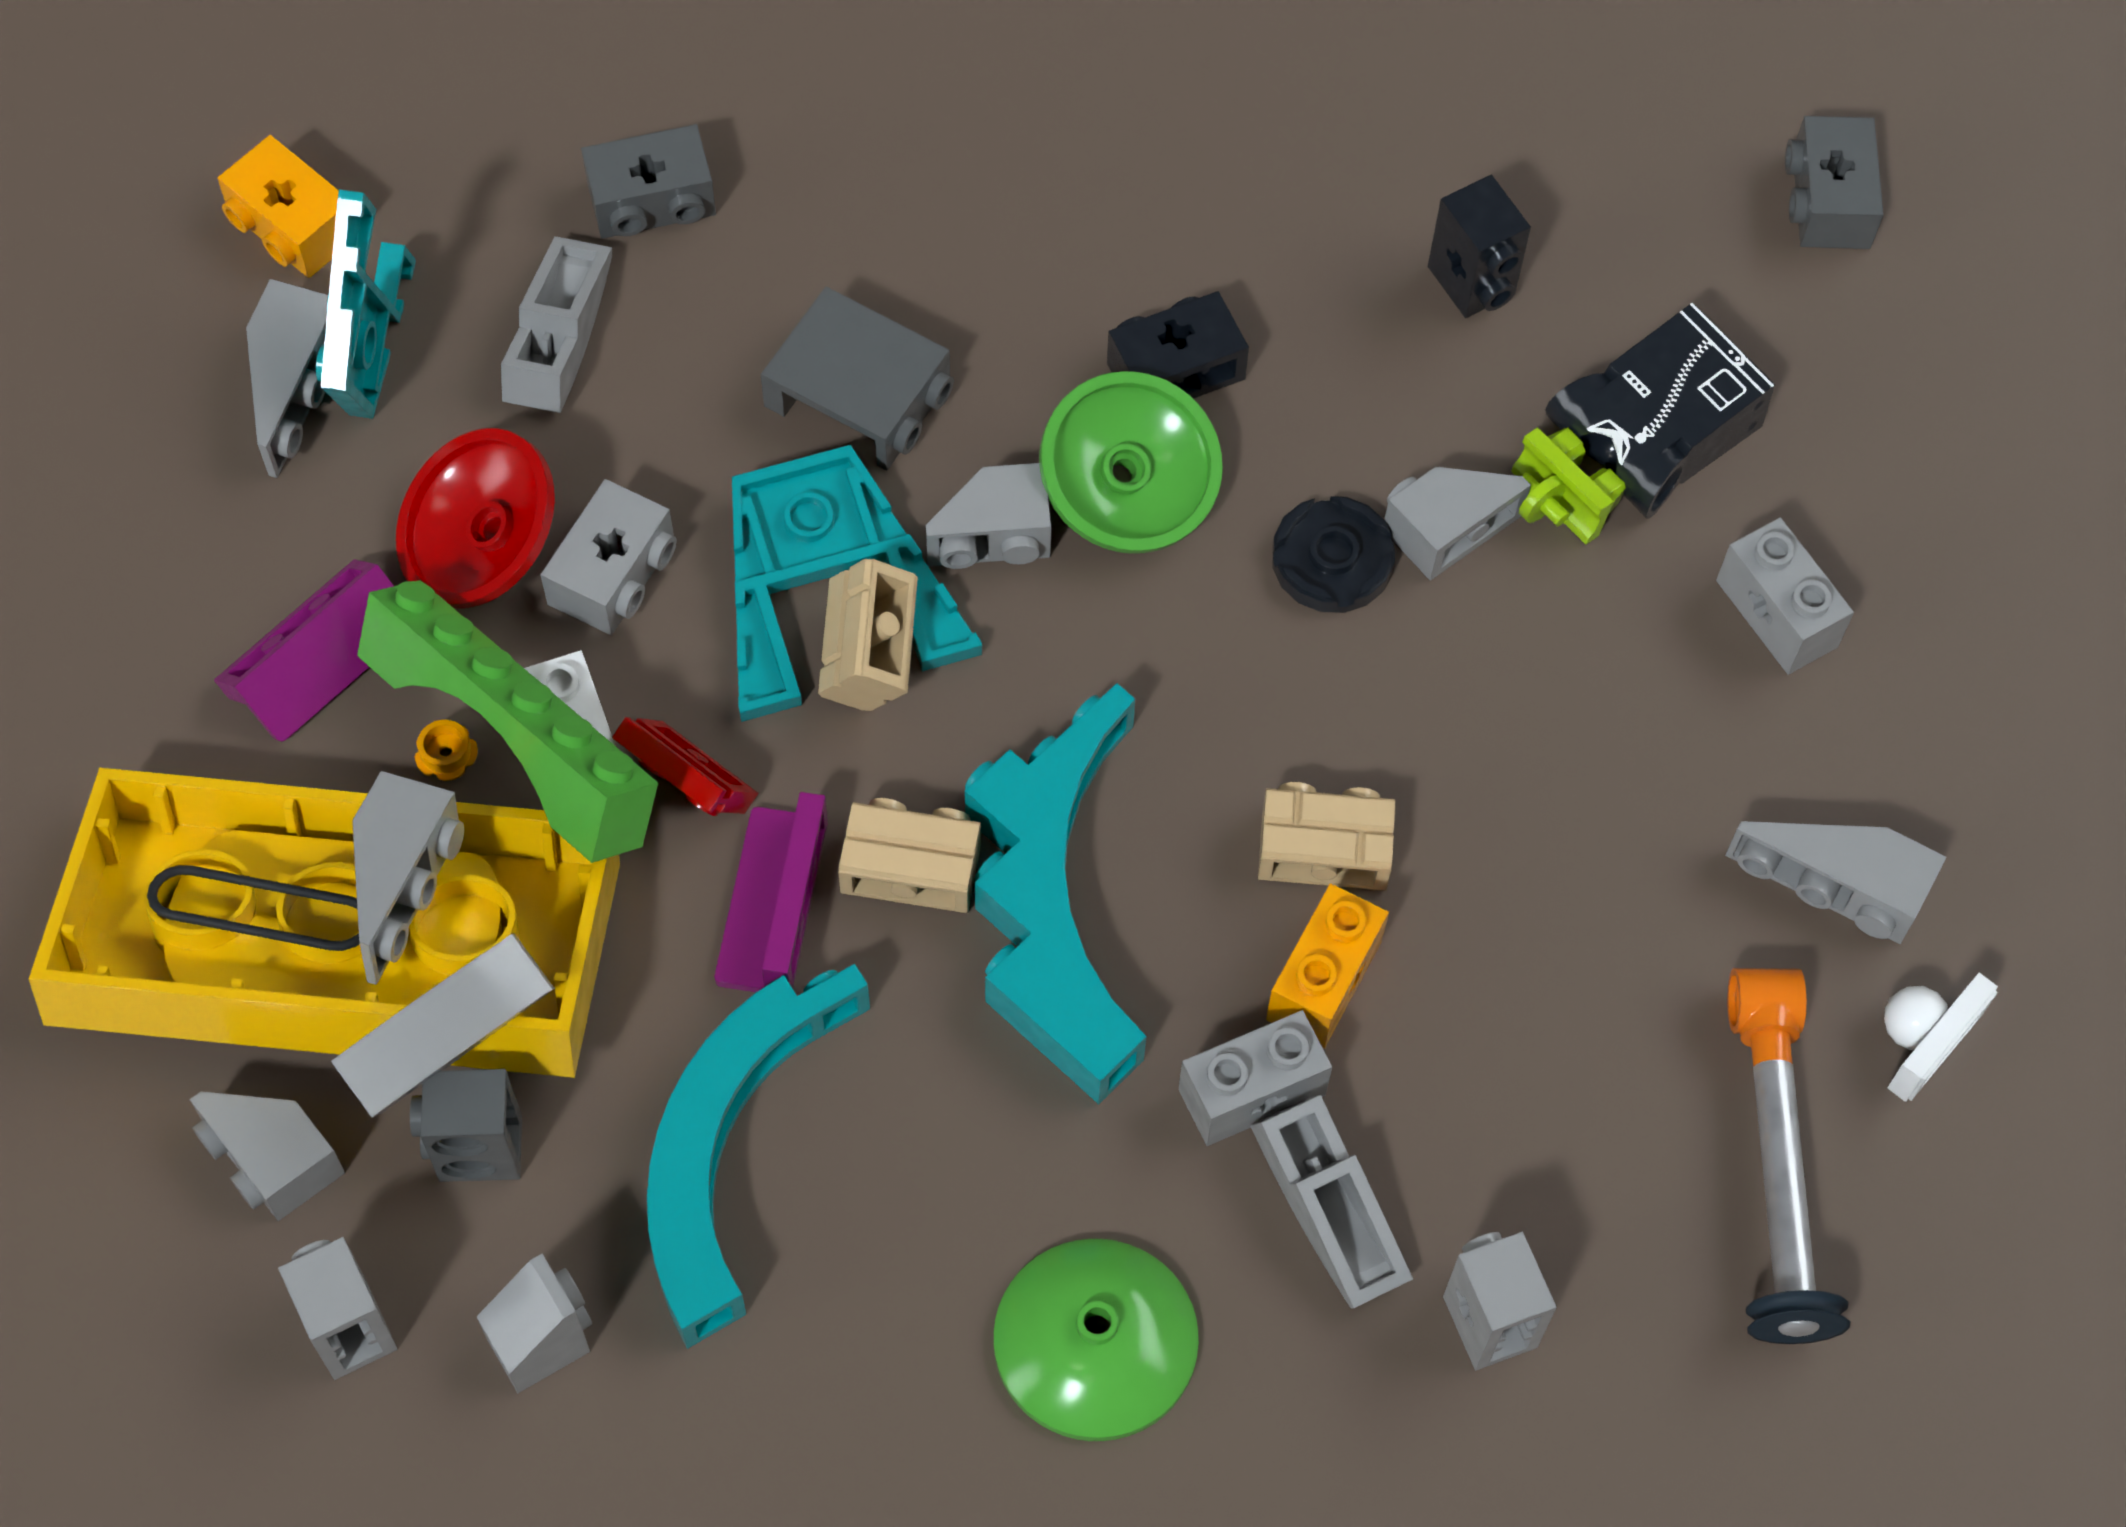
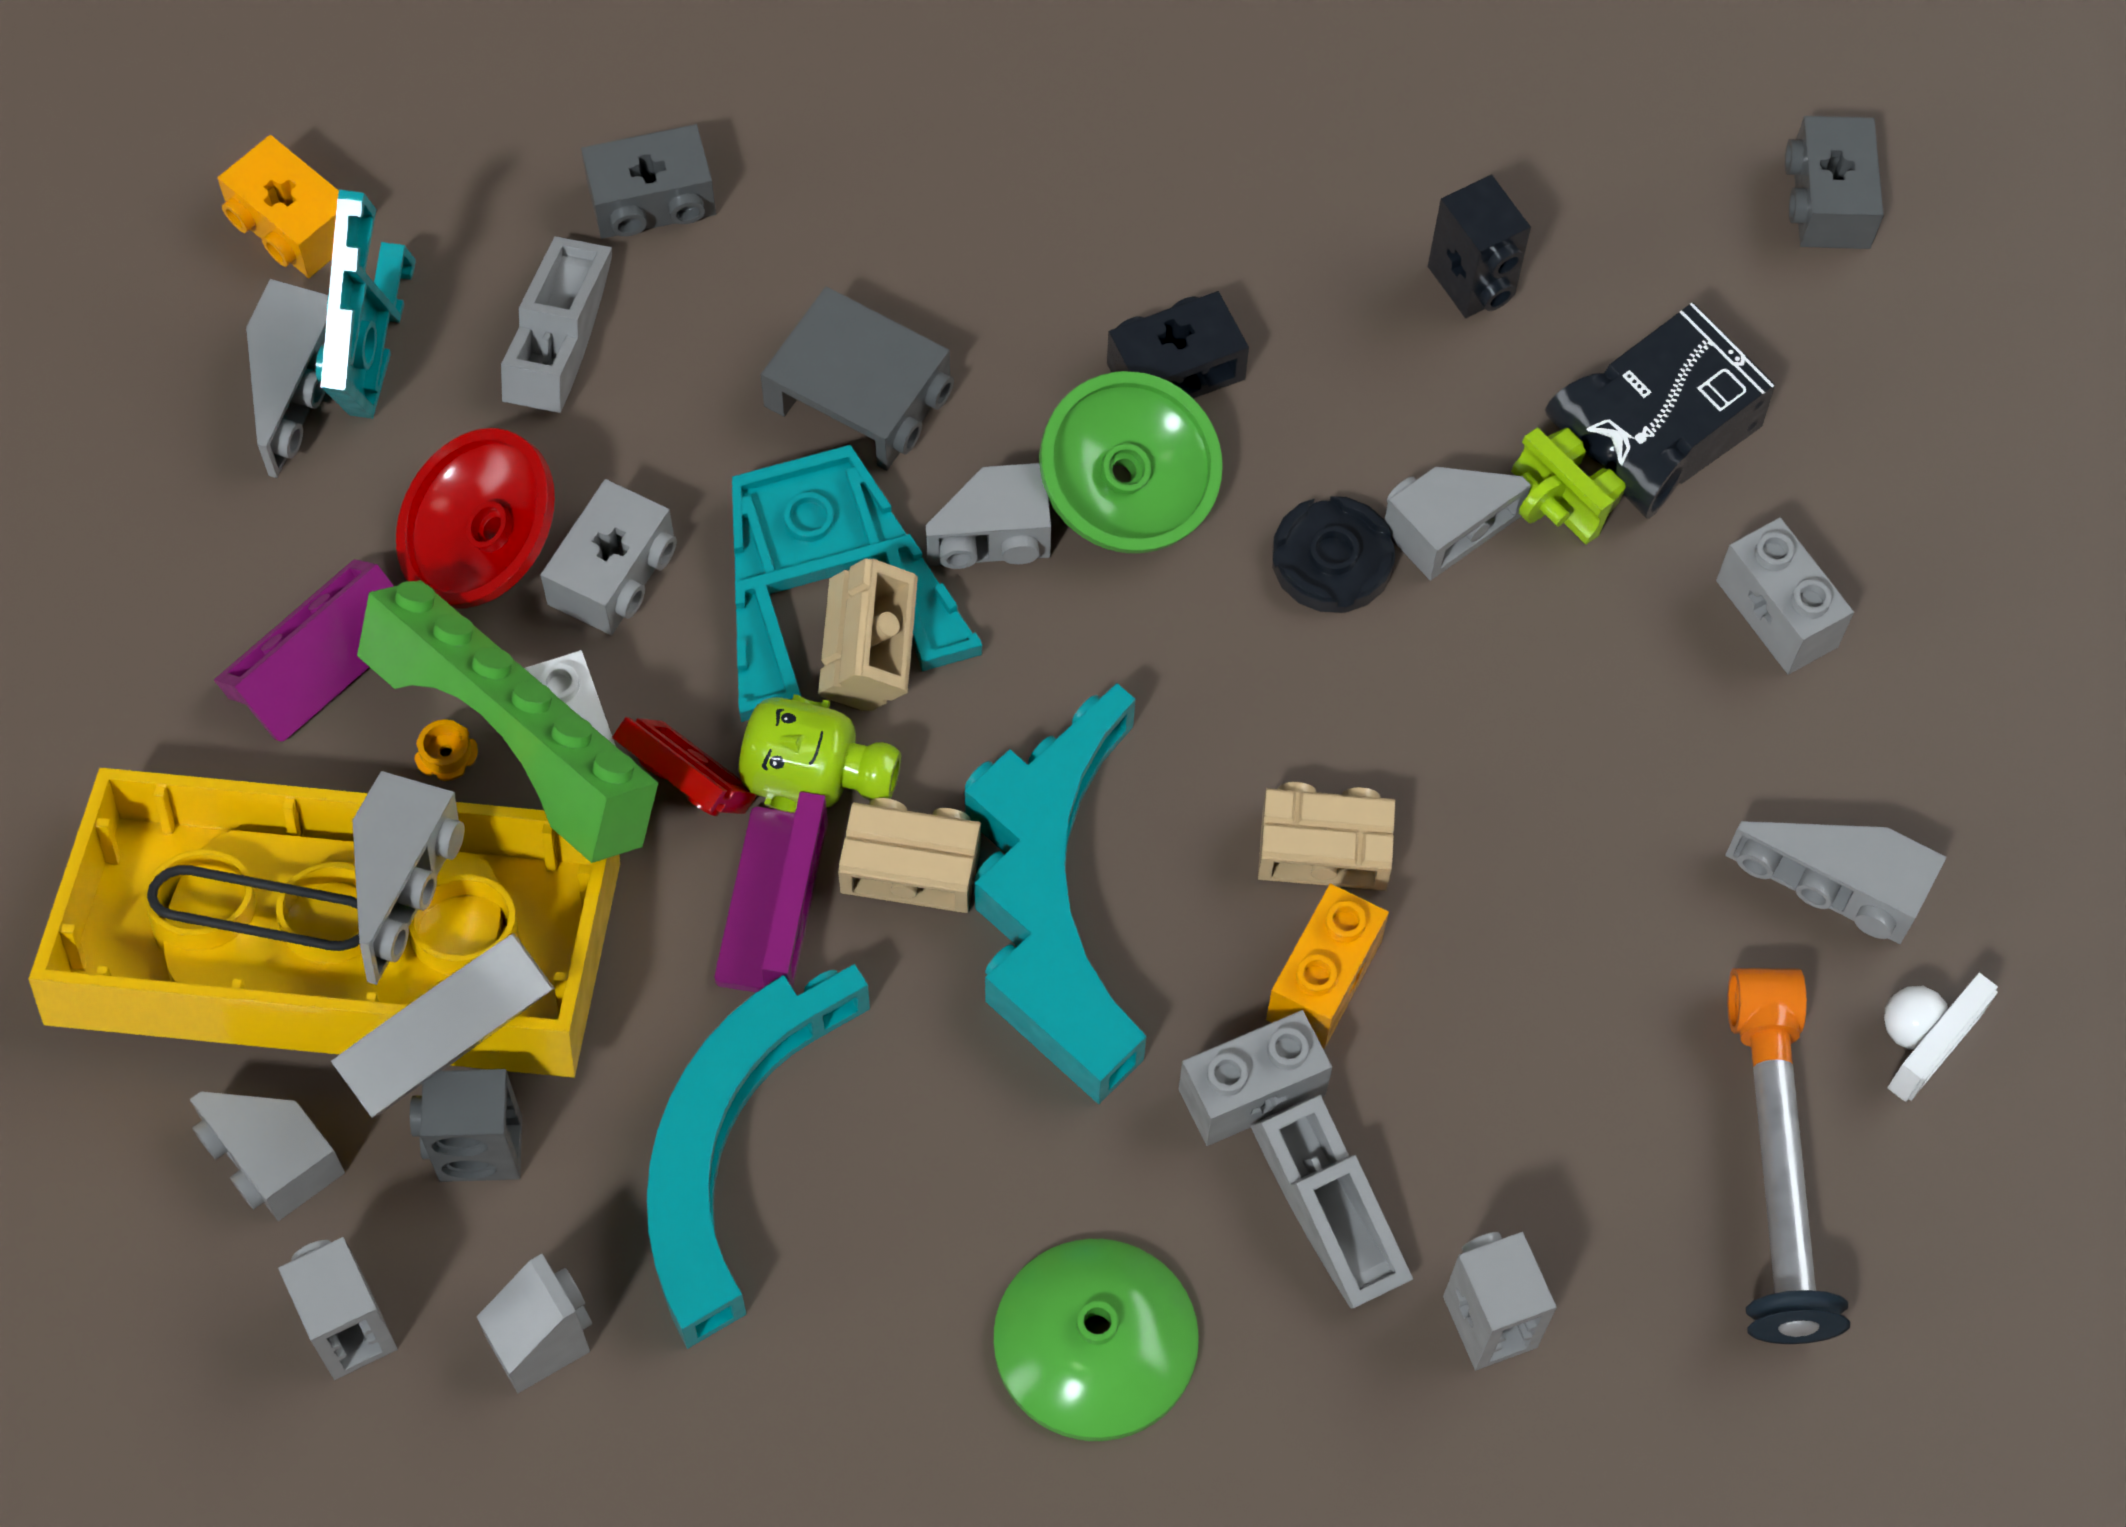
(811, 750): none -> lime piece

